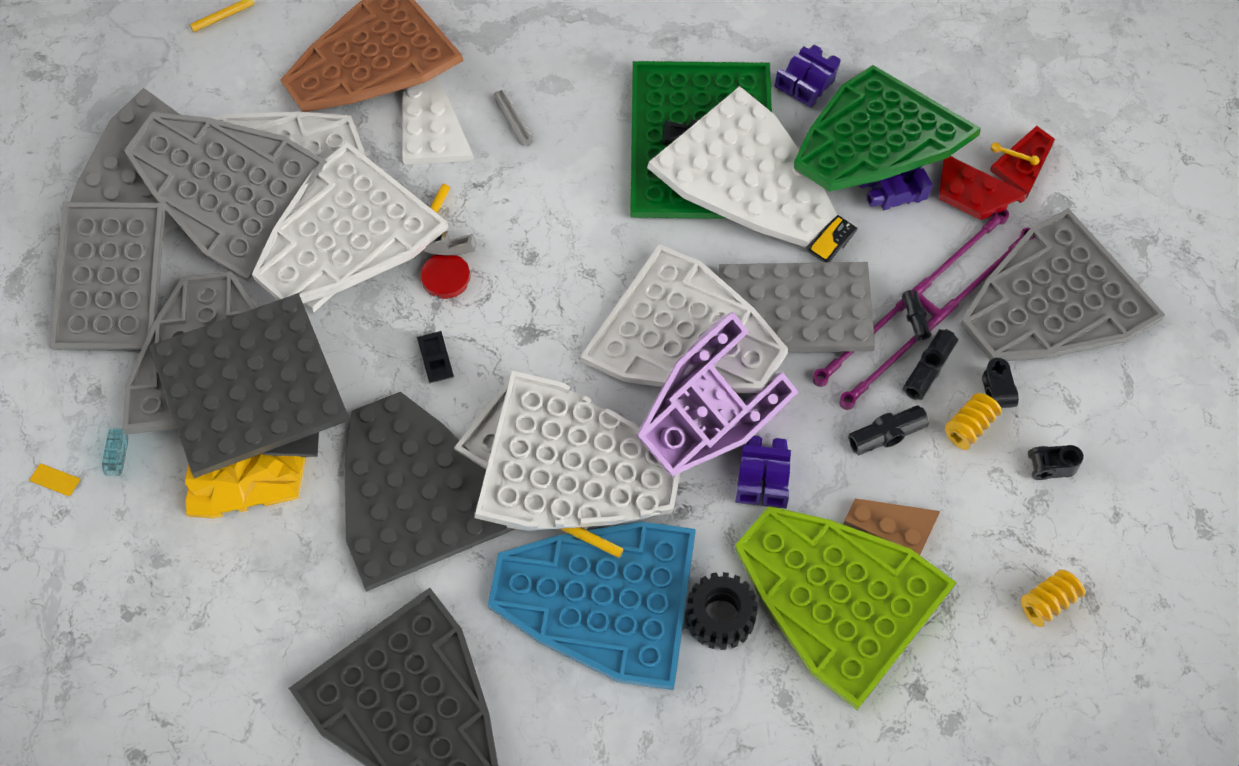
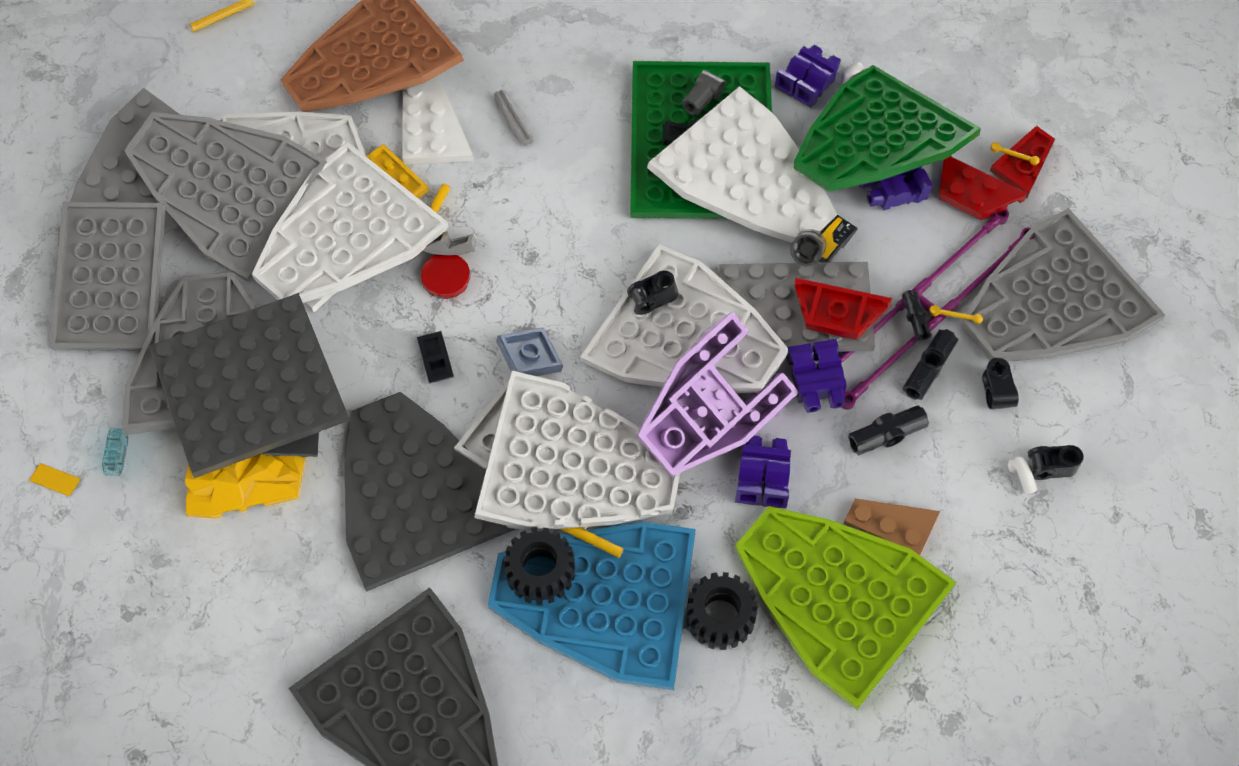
(393, 166): none -> yellow tile
(530, 352): none -> sand blue plate
(533, 545): none -> black tyre
(653, 292): none -> black piece
(706, 88): none -> dark grey piece
(808, 247): none -> dark grey wheel
(818, 383): none -> dark purple hips
(838, 309): none -> red wing
(852, 71): none -> white arm
(935, 311): none -> yellow hinge
(972, 420): yellow piece -> none
(1025, 475): none -> white arm
(1051, 596): yellow piece -> none

